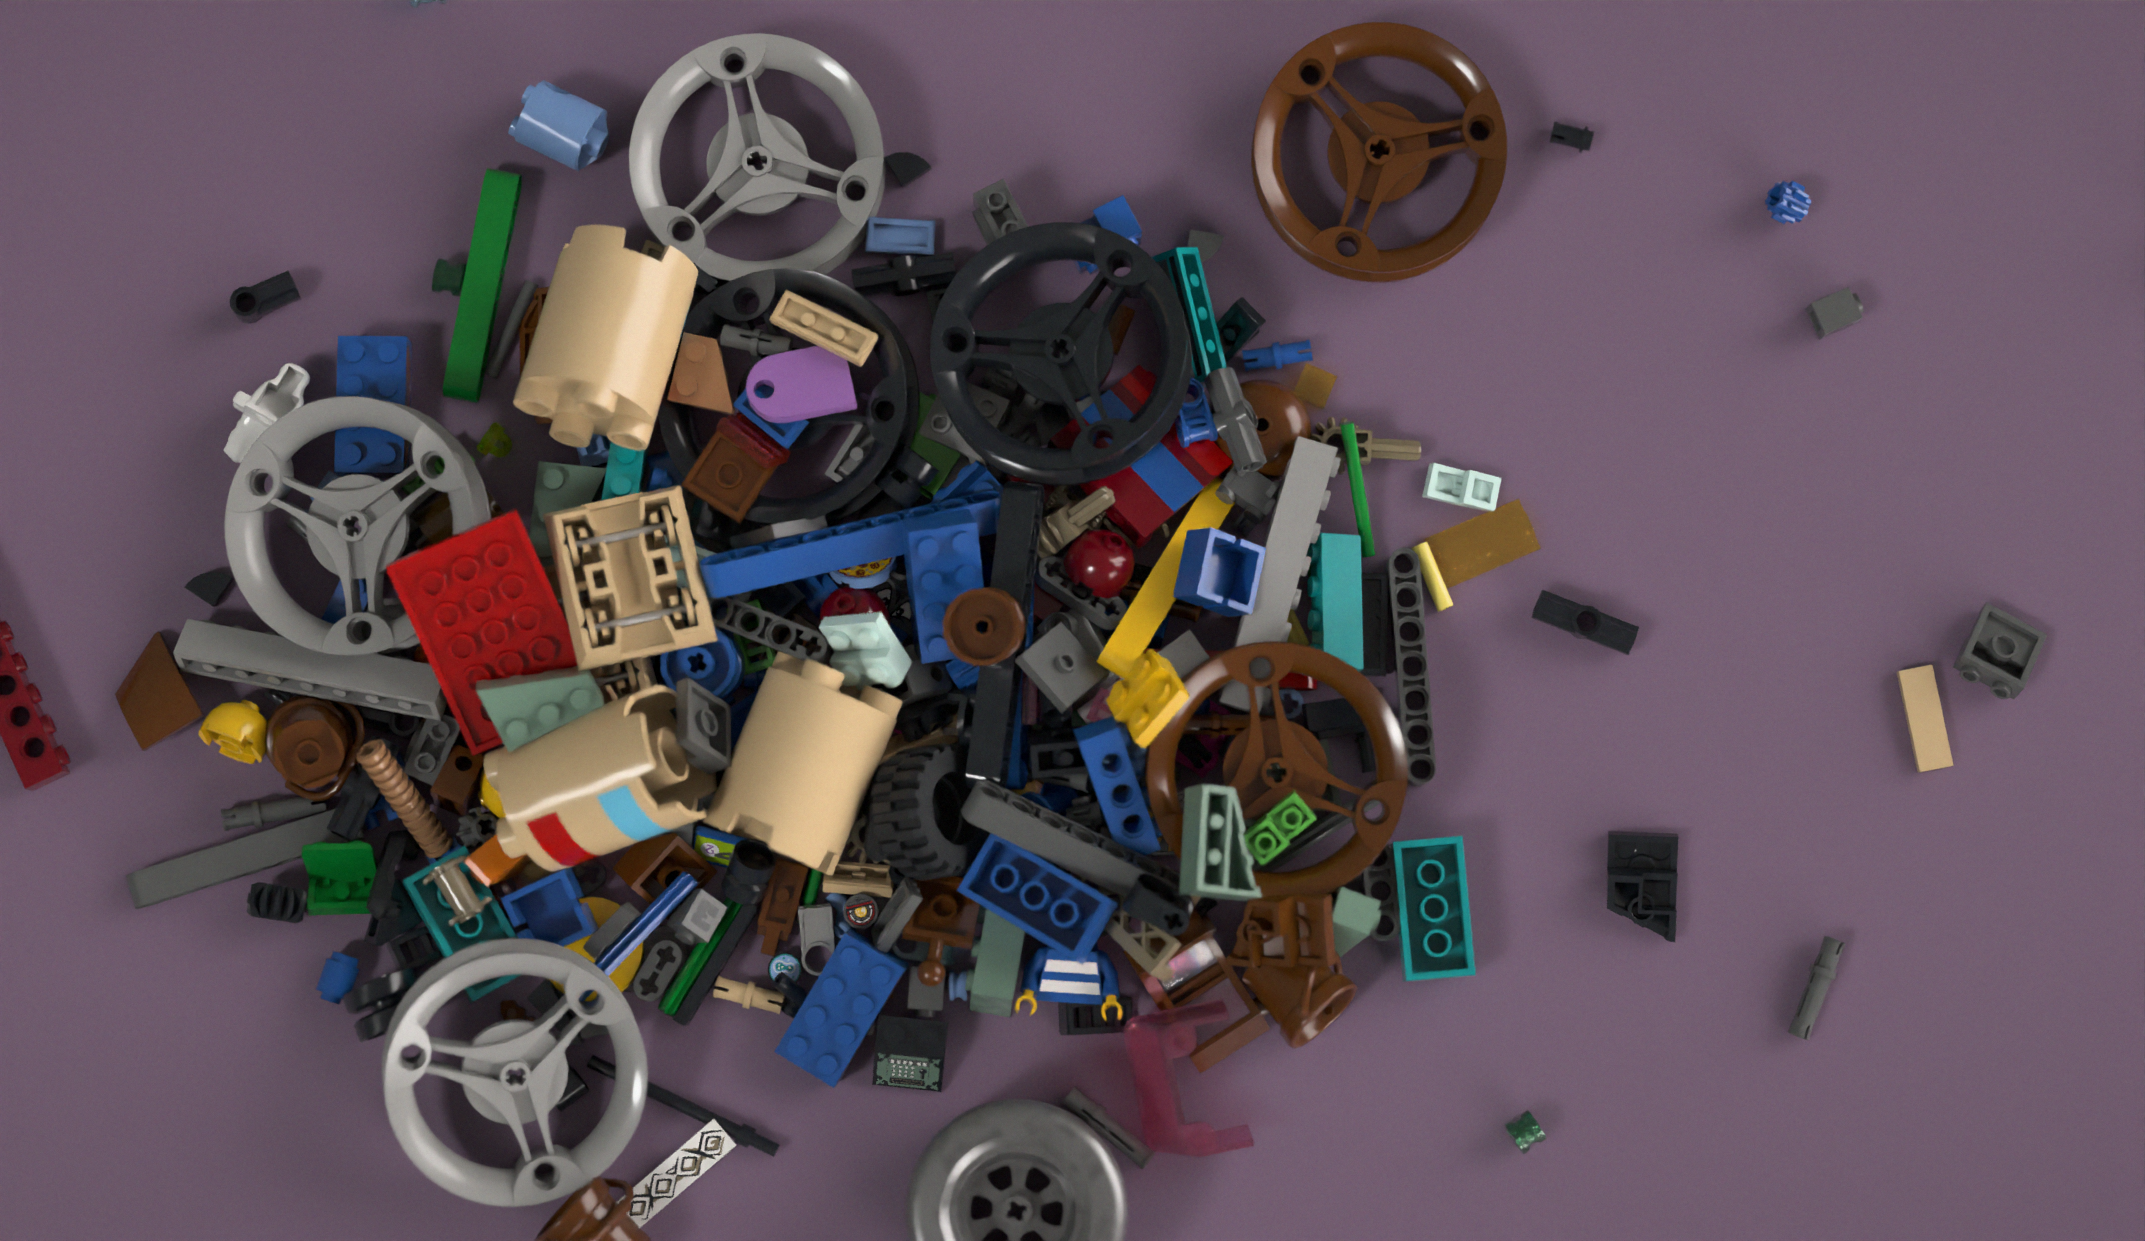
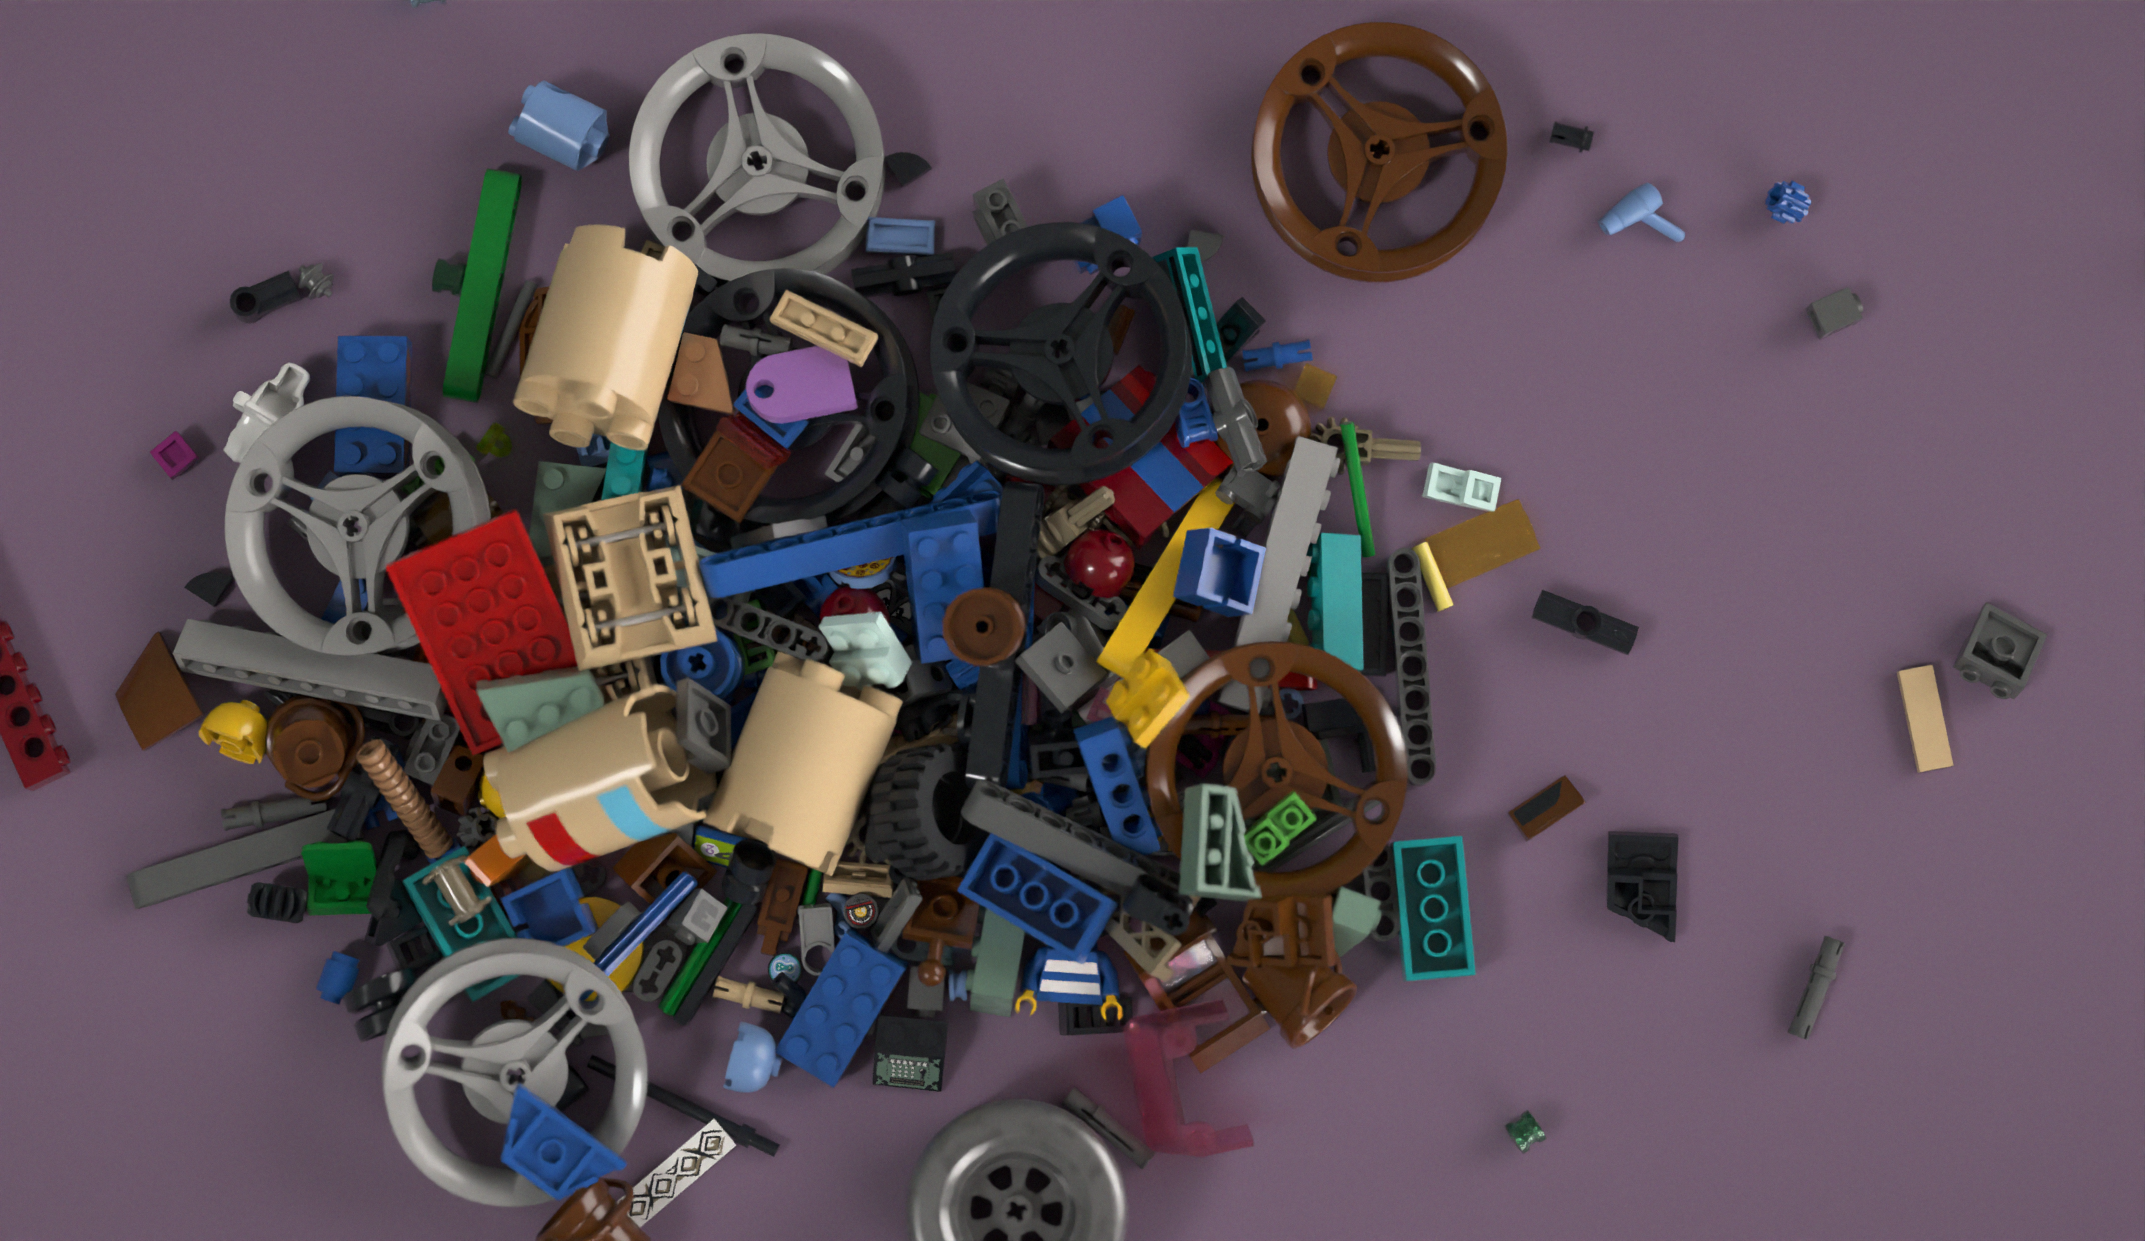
(174, 455): none -> magenta plate
(315, 281): none -> dark grey wheel
(553, 1148): none -> blue wing
(752, 1060): none -> medium blue cylinder
(1546, 808): none -> reddish brown slope
(1636, 207): none -> medium blue piece

